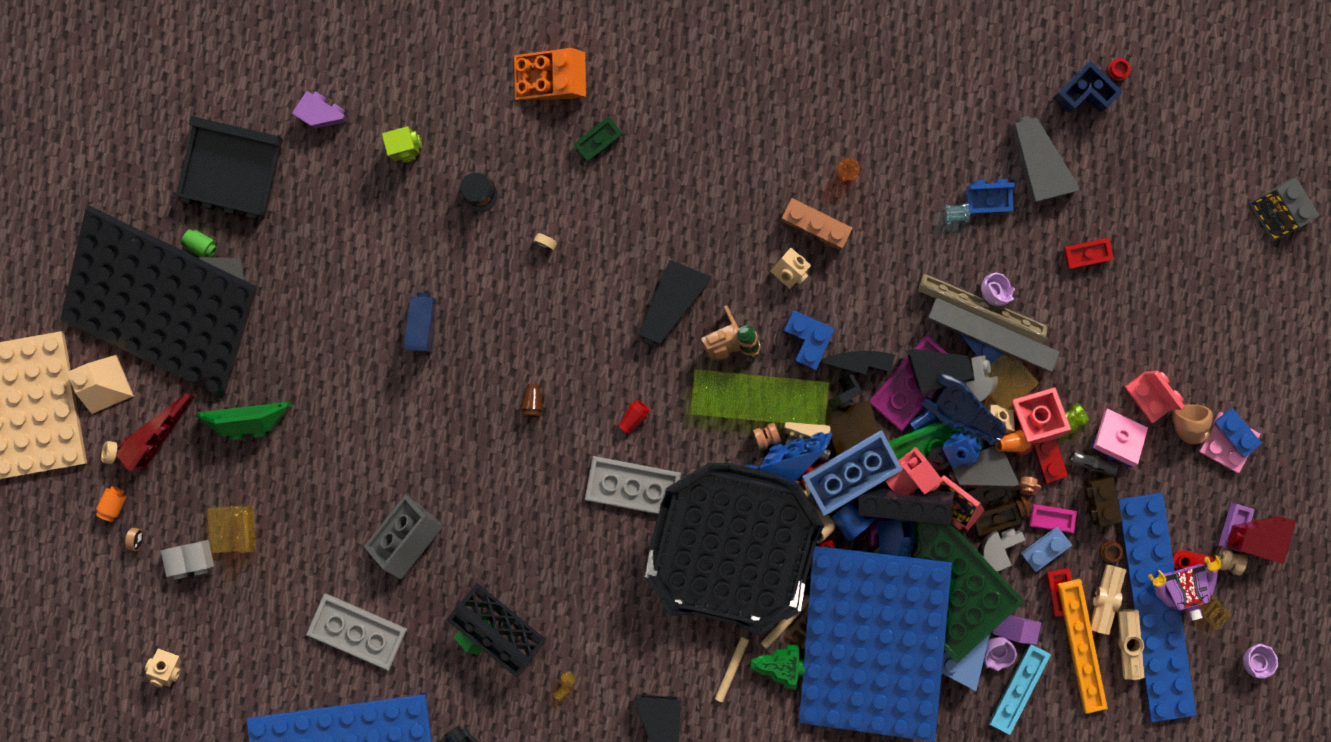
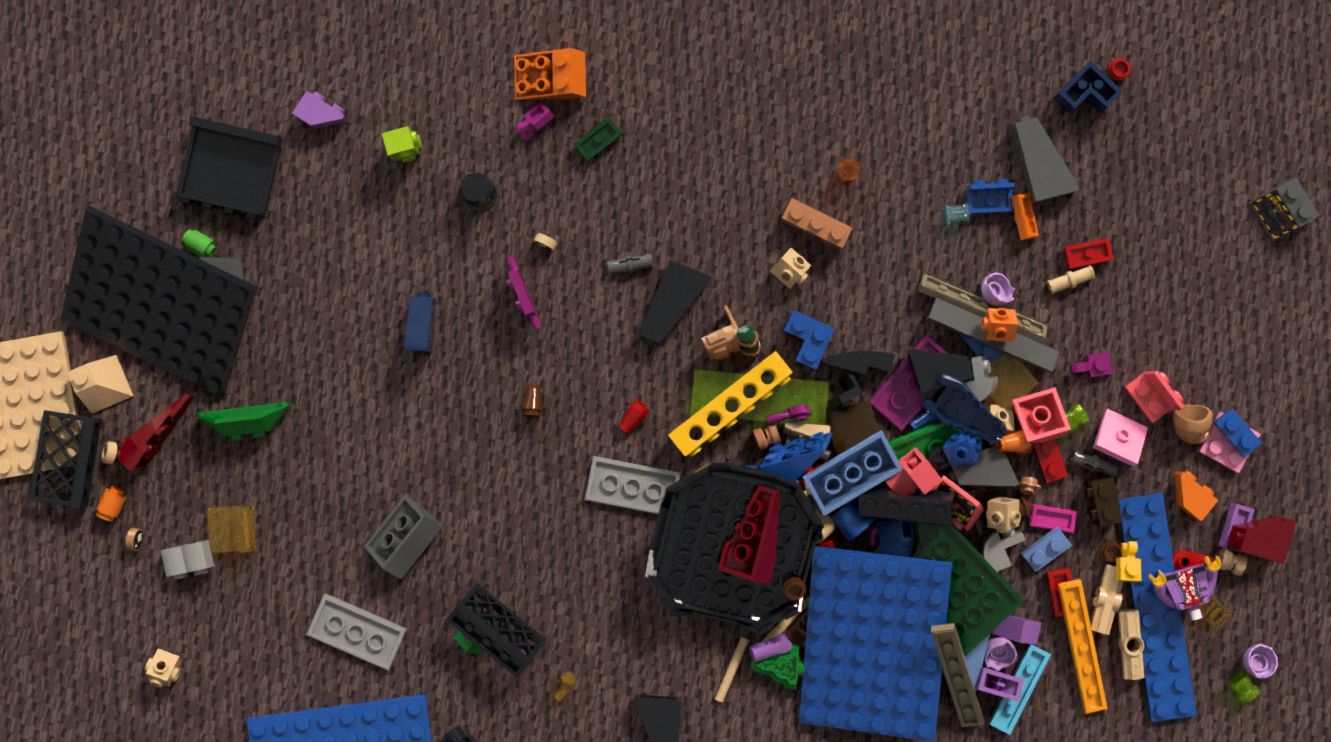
(83, 466): none -> black fence
(518, 286): none -> magenta plate
(535, 119): none -> magenta plate
(630, 264): none -> dark grey pin
(753, 545): none -> dark red wedge
(770, 648): none -> medium lavender bar
(772, 363): none -> yellow brick
(794, 588): none -> reddish brown plate
(799, 413): none -> magenta plate
(957, 674): none -> dark tan tile
(1000, 324): none -> orange brick
(1000, 684): none -> medium lavender slope
(1003, 514): none -> tan brick
(1024, 216): none -> orange plate
(1071, 279): none -> tan pin
(1095, 364): none -> magenta plate
(1128, 567): none -> yellow plate
(1193, 498): none -> orange slope
(1244, 688): none -> clear neon green wheel

